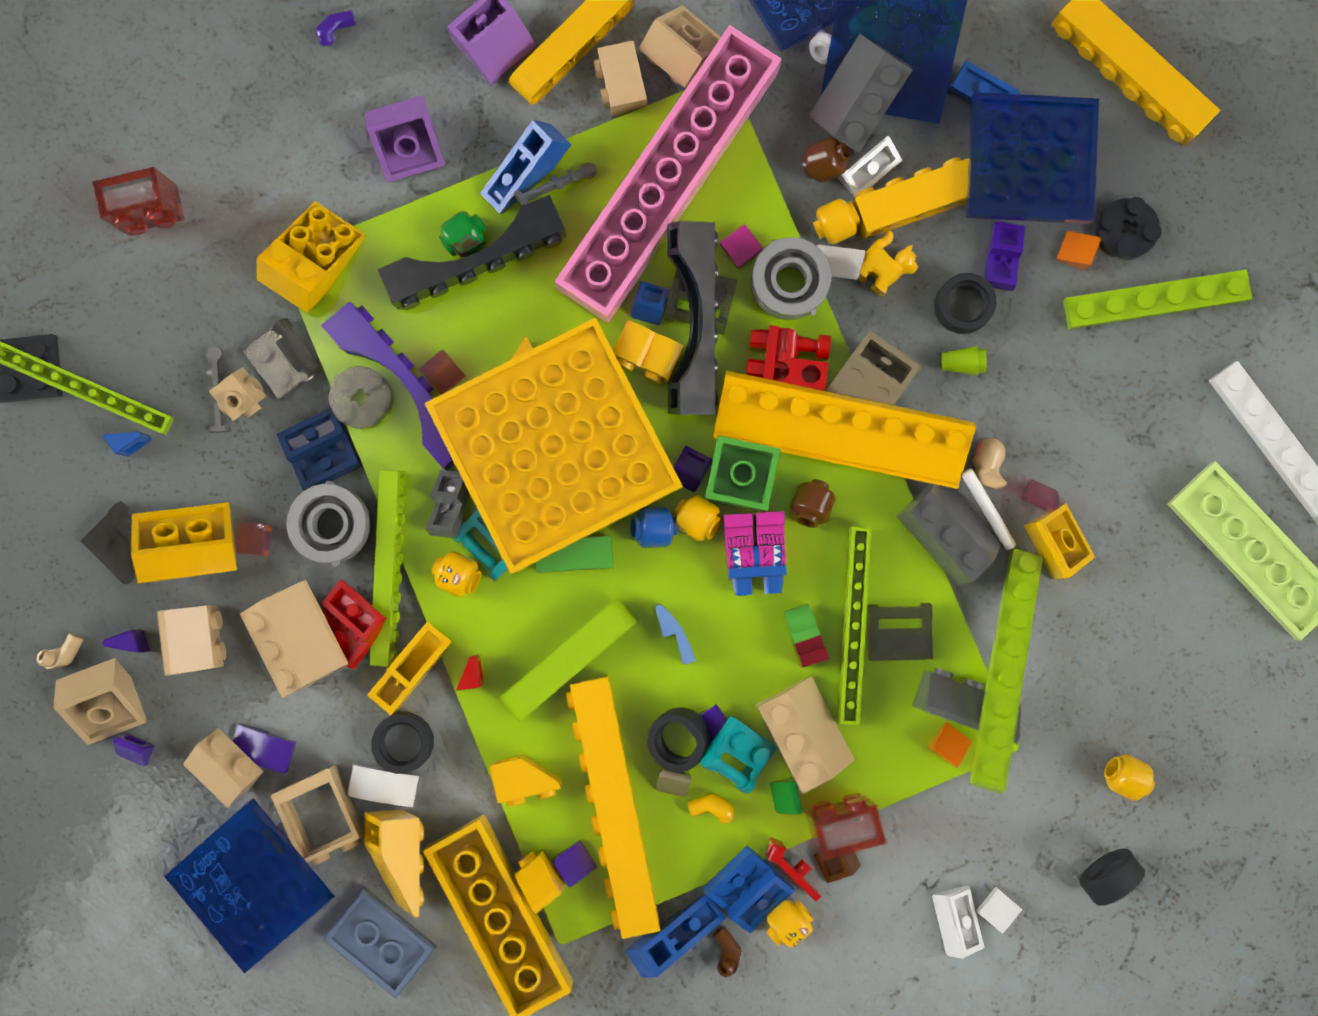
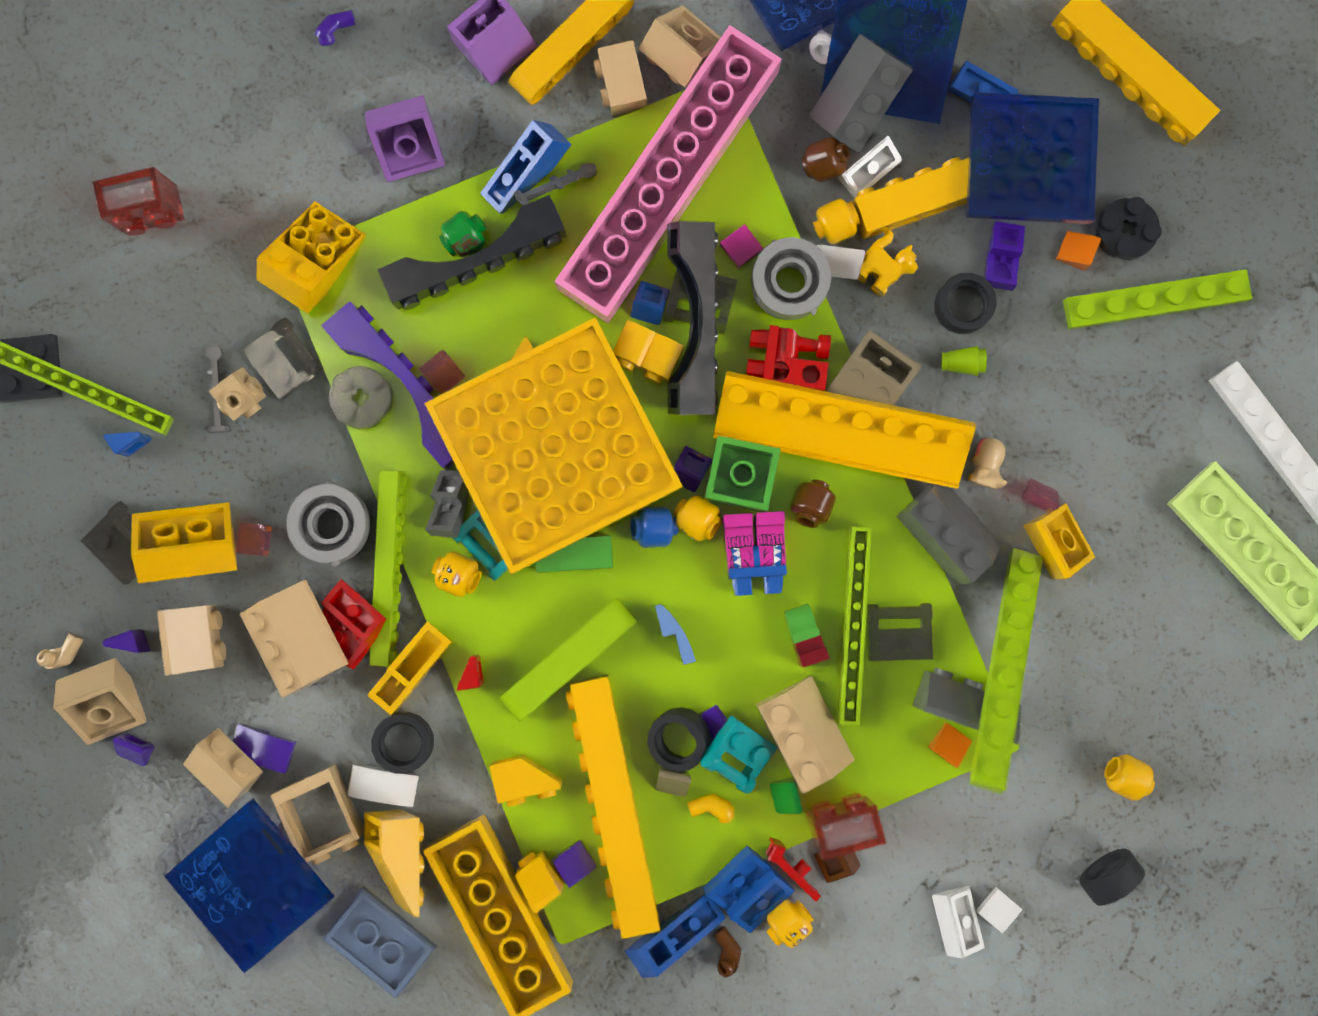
(319, 449): dark blue slope -> none
(988, 509): white bar -> none

